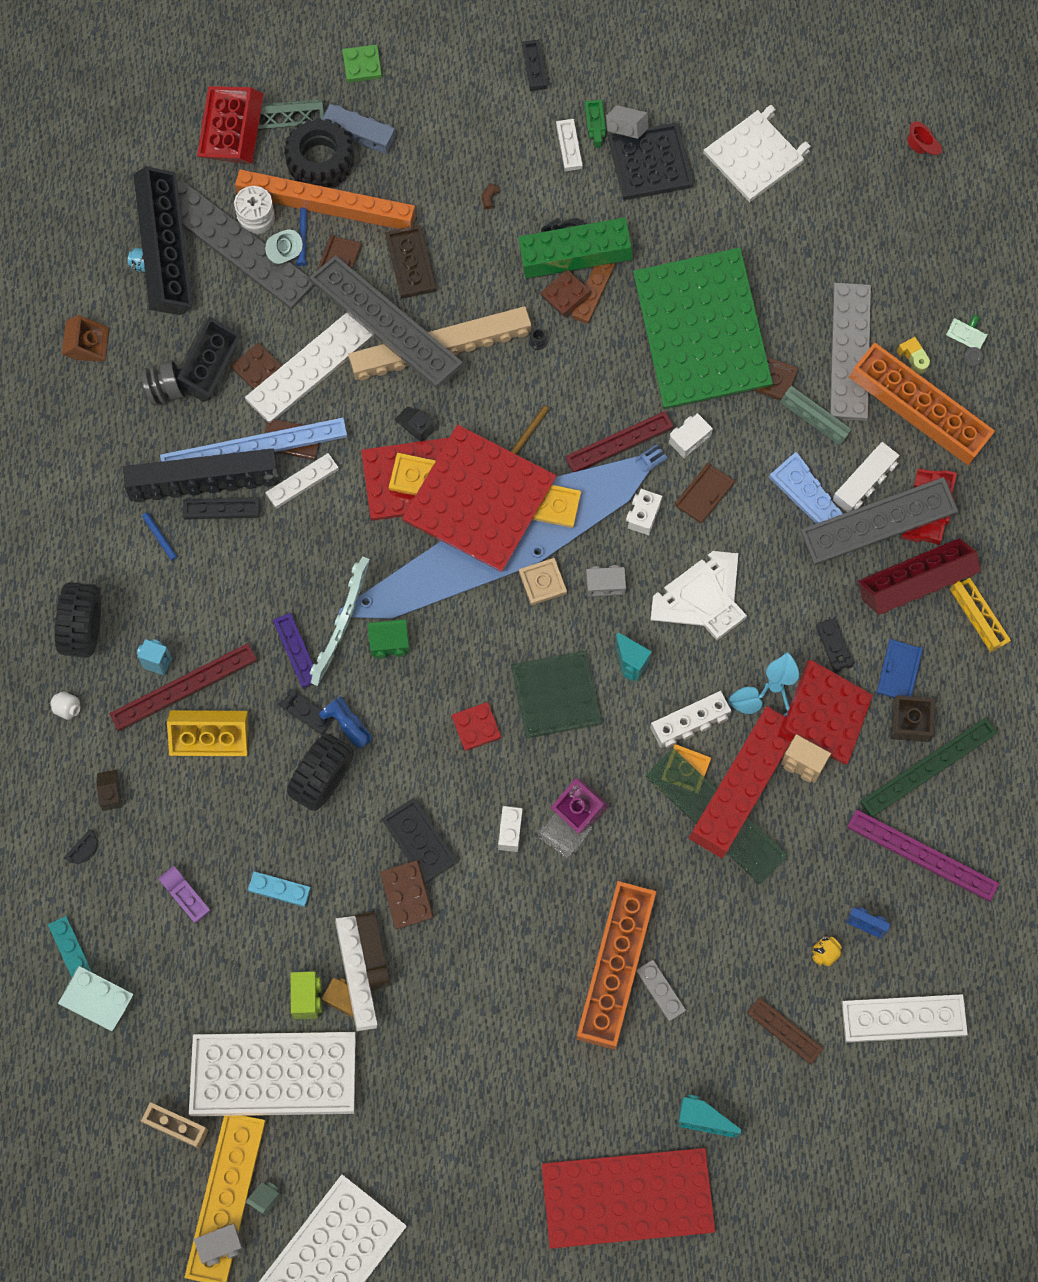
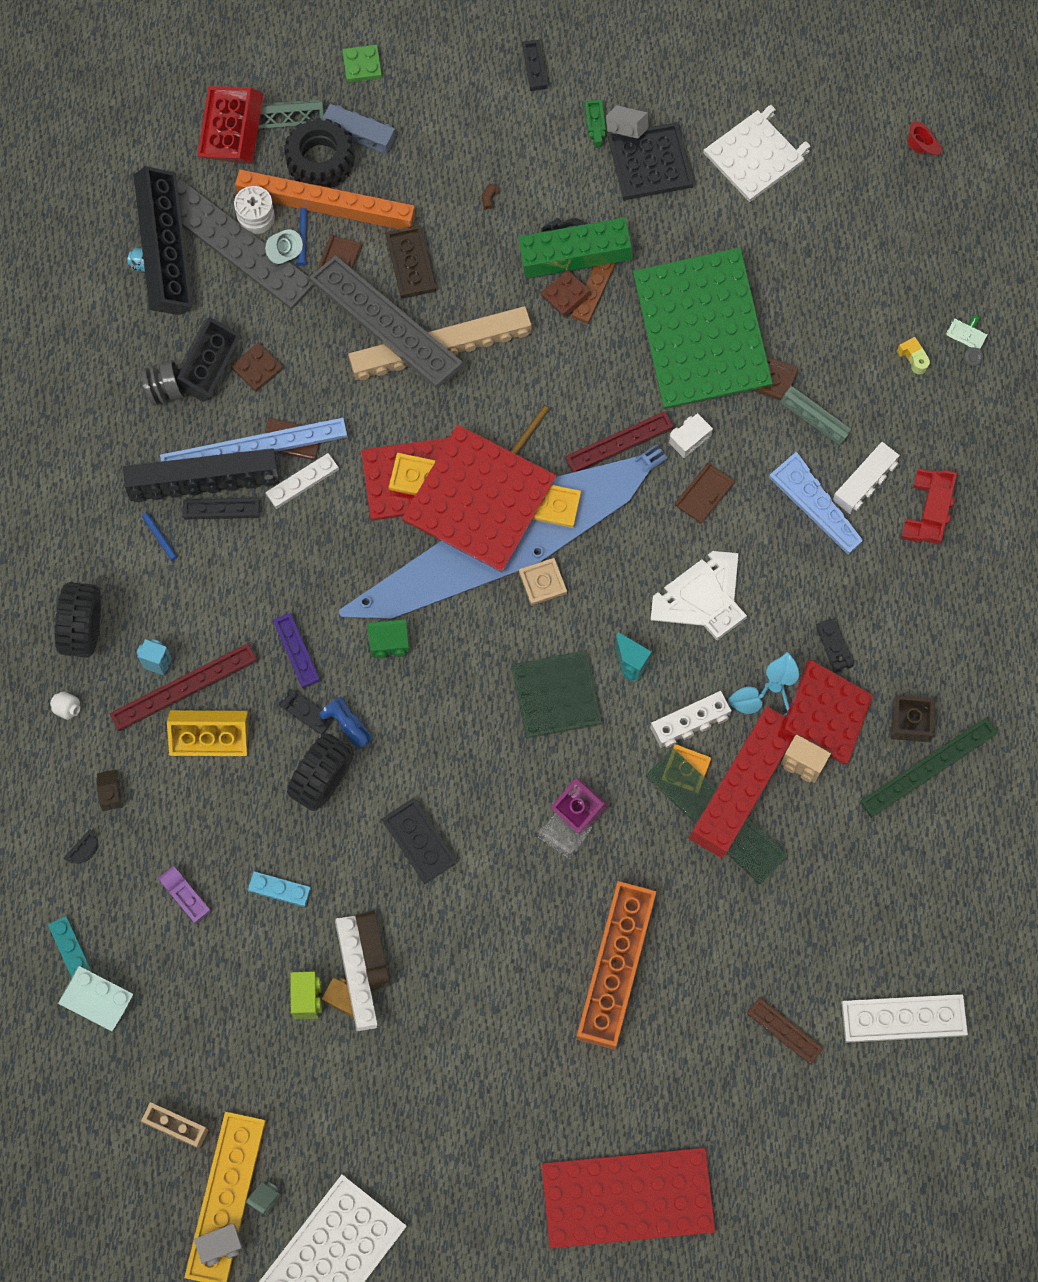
(85, 339): dark orange slope -> none
(272, 1074): white plate -> none
(308, 368): white plate -> none
(342, 621): light aqua plate -> none
(407, 894): reddish brown plate -> none
(415, 423): black slope -> none
(476, 726): red plate -> none
(510, 829): white brick -> none
(538, 344): black piece -> none
(569, 145): white plate -> none
(605, 581): light grey brick -> none
(644, 511): white brick -> none
(660, 991): light grey plate -> none
(702, 1117): teal slope -> none
(826, 951): yellow head -> none
(849, 345): light grey plate -> none
(862, 920): blue plate -> none
(879, 521): dark grey plate -> none
(902, 667): blue door -> none
(919, 576): dark red brick -> none
(921, 403): orange brick -> none
(923, 855): magenta plate -> none
(976, 617): yellow fence -> none

